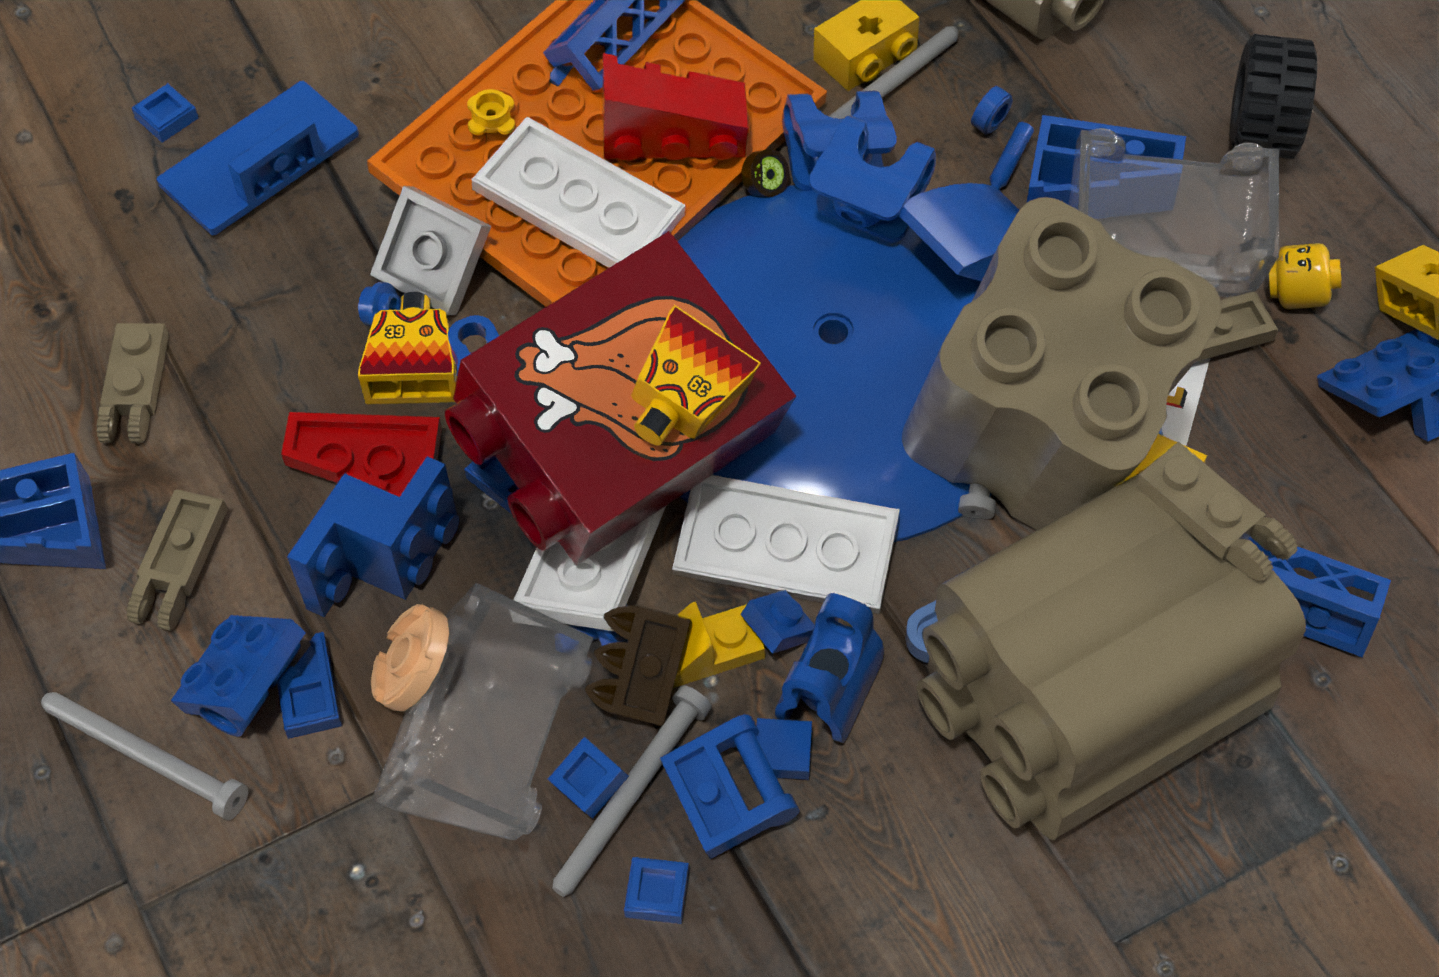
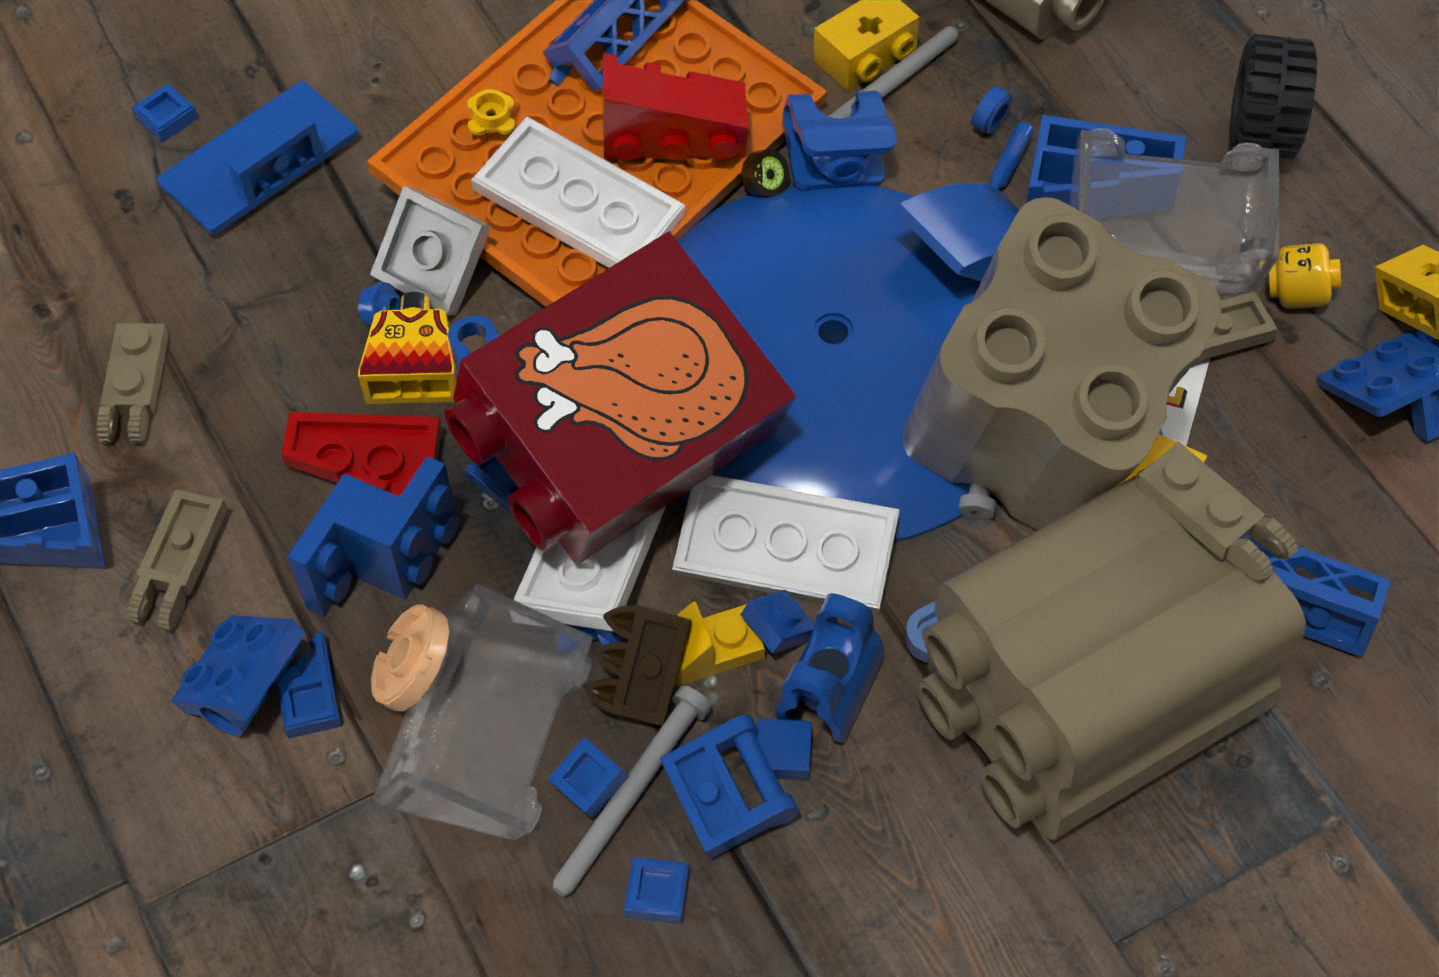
(226, 797): light grey bar -> none
(688, 378): torso -> none
(867, 194): blue piece -> none

